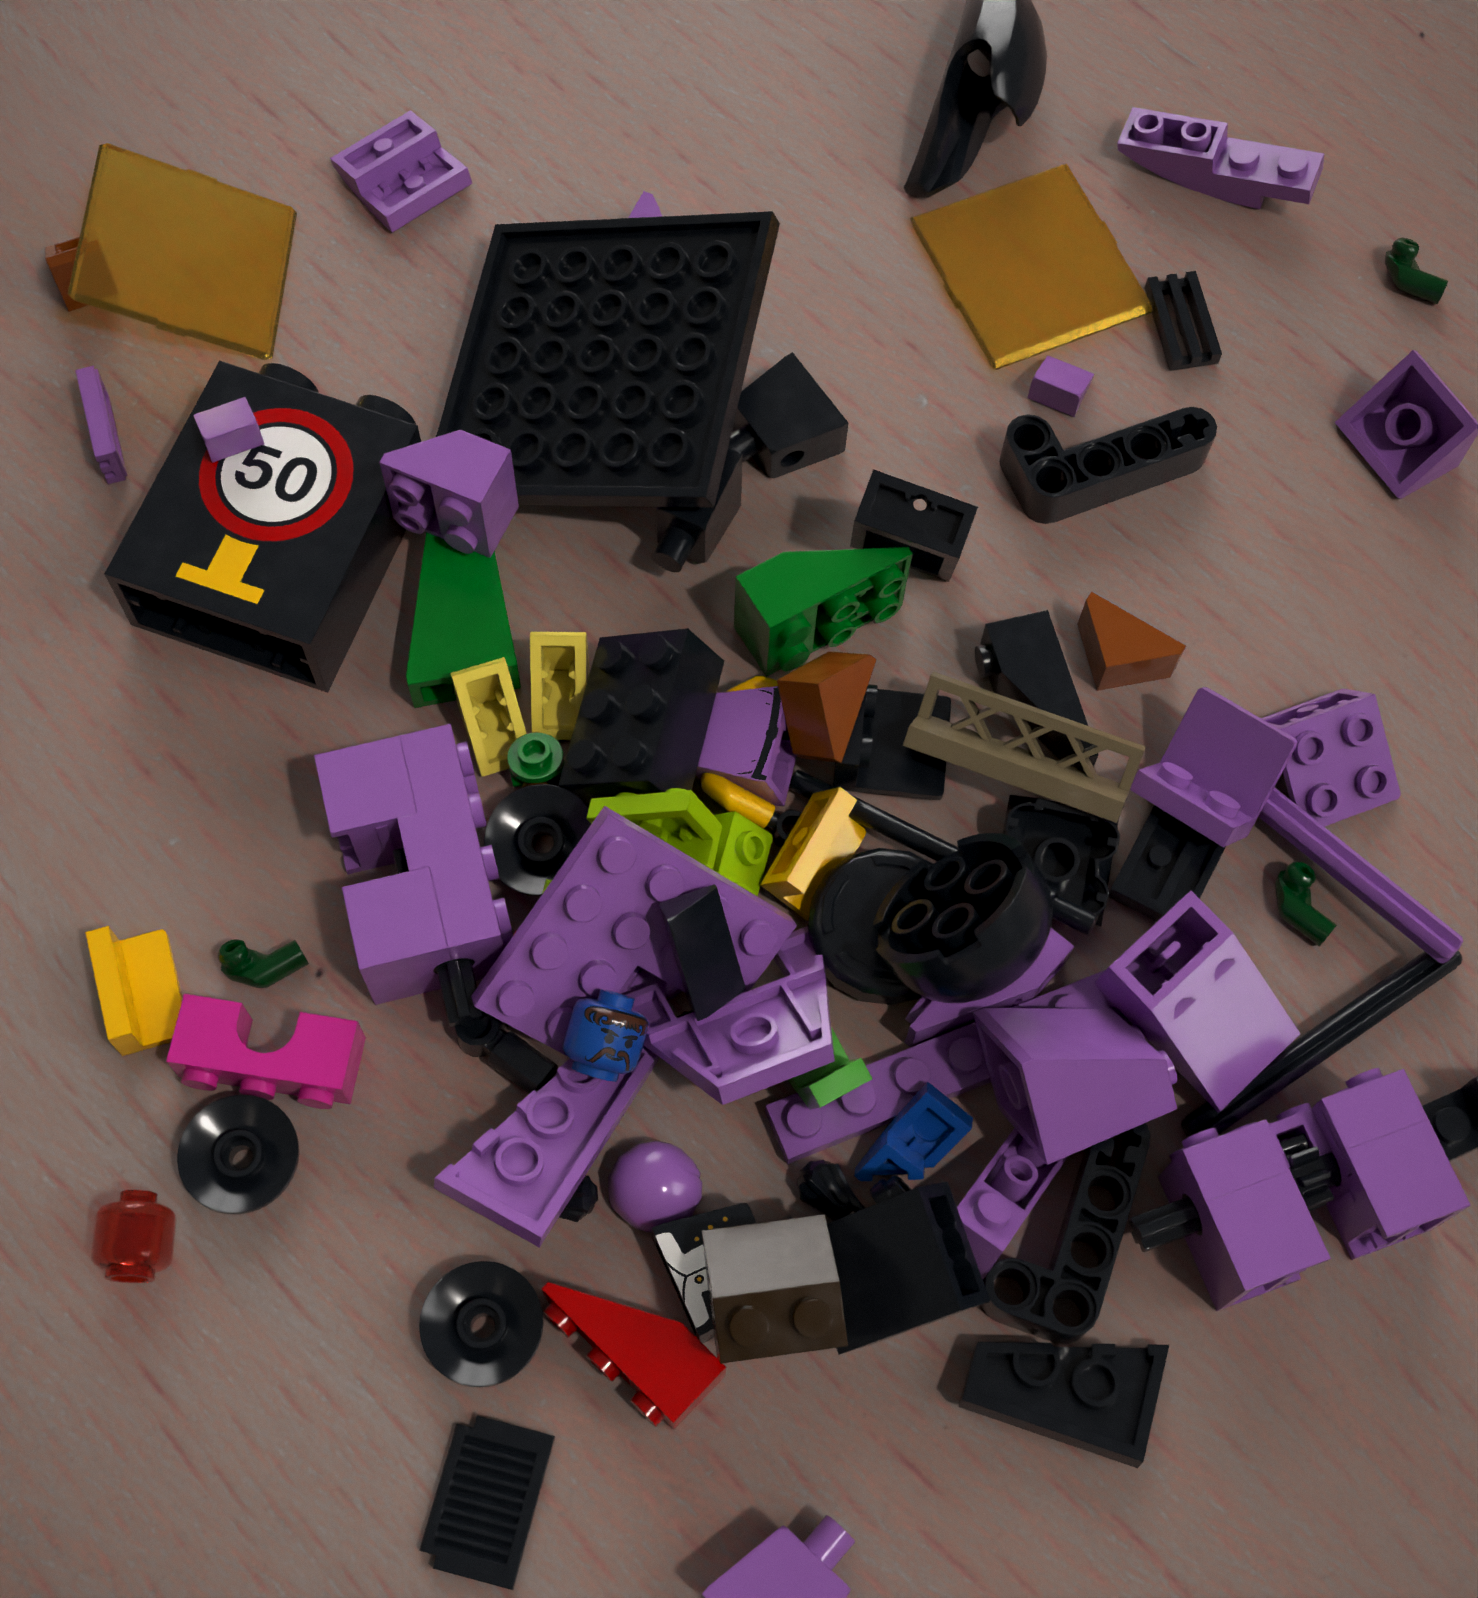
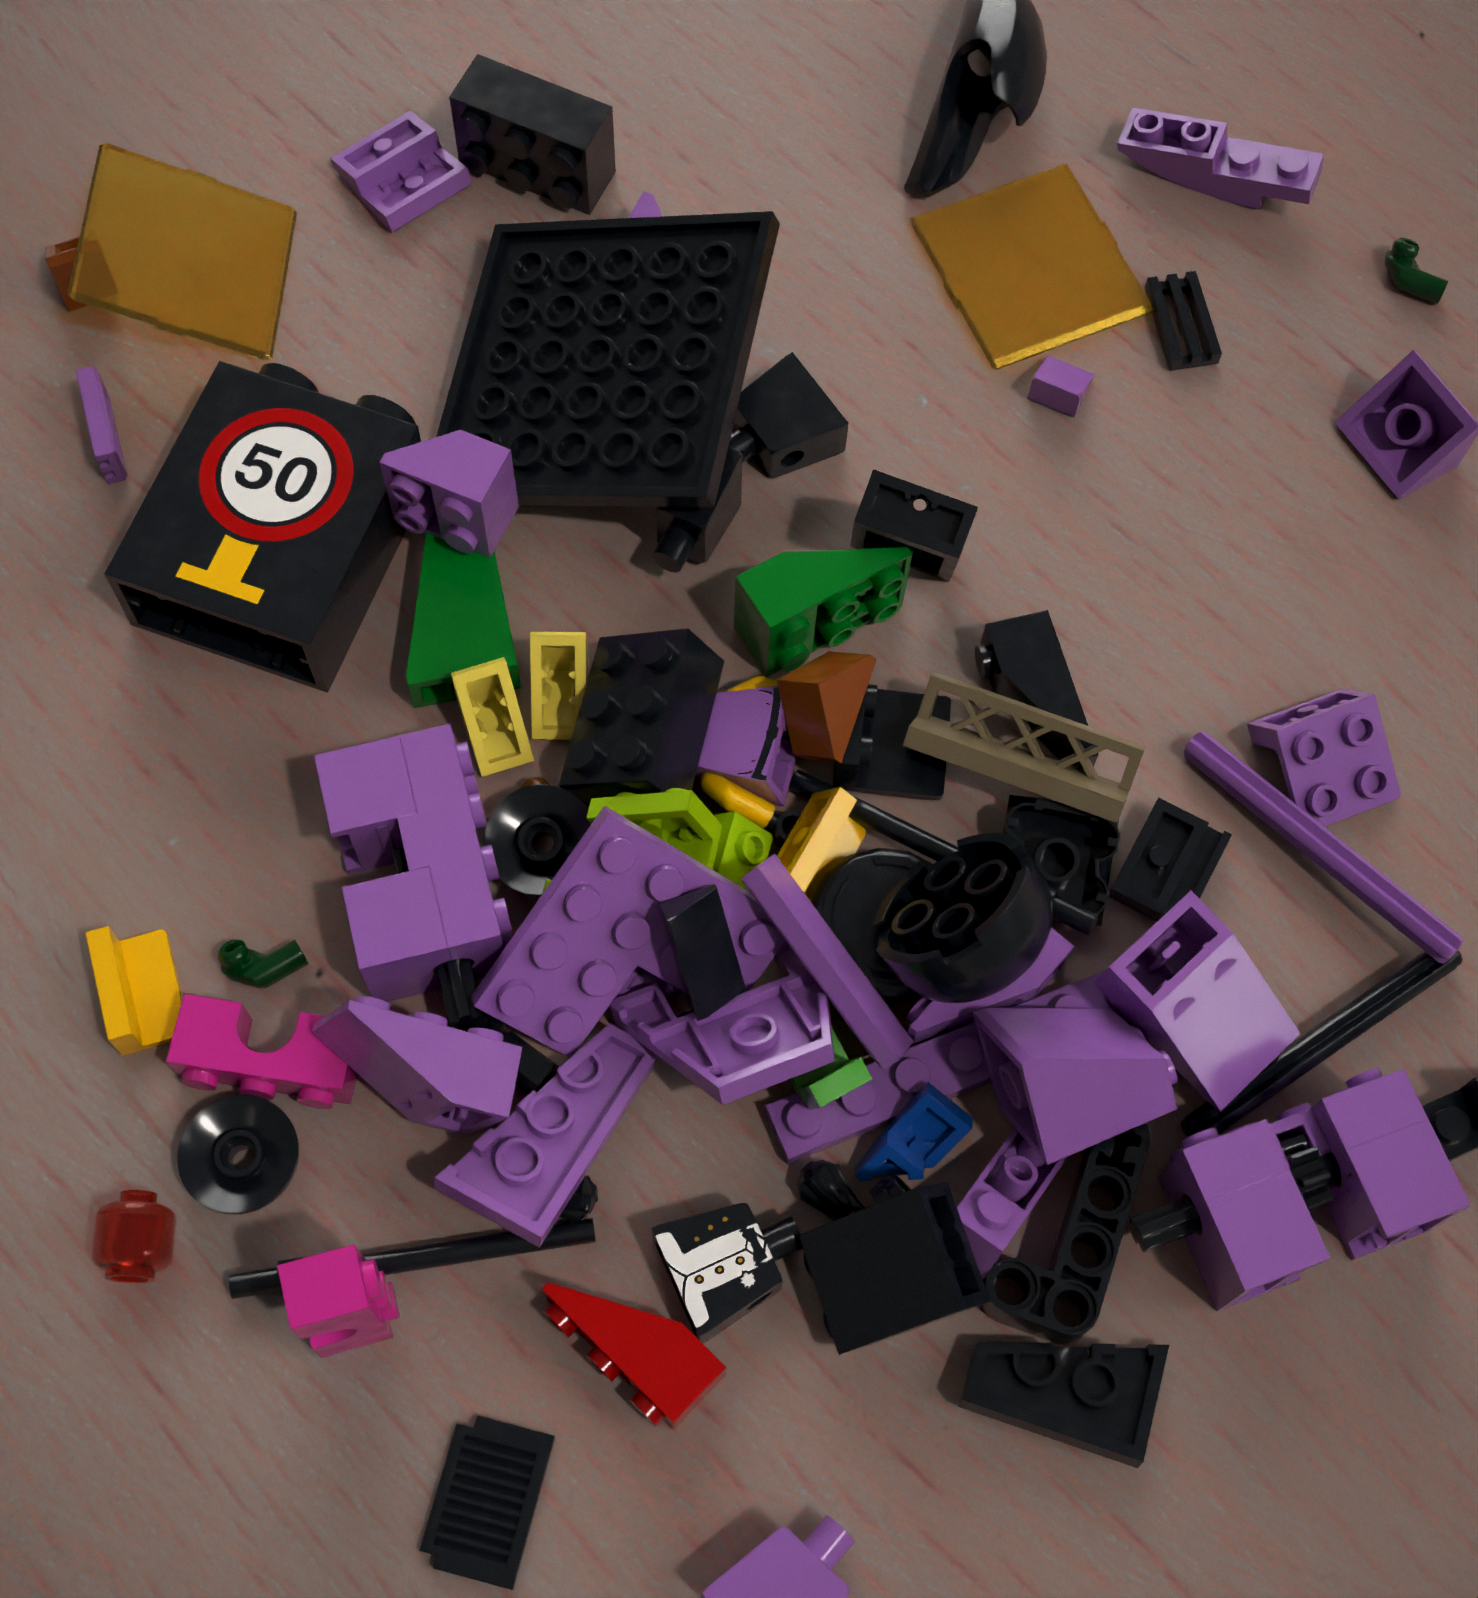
(229, 429): medium lavender slope -> none
(338, 1300): none -> dark pink arch
(424, 1066): none -> medium lavender slope
(431, 1255): none -> black bar
(473, 1293): black dish -> none
(533, 134): none -> black brick
(535, 759): green plate -> none
(605, 1036): blue head -> none
(654, 1185): medium lavender hair -> none
(773, 1289): dark brown slope -> none
(828, 961): none -> medium lavender tile
(1123, 647): dark orange slope -> none
(1172, 443): black beam -> none
(1217, 768): medium lavender bracket -> none
(1295, 902): dark green arm -> none

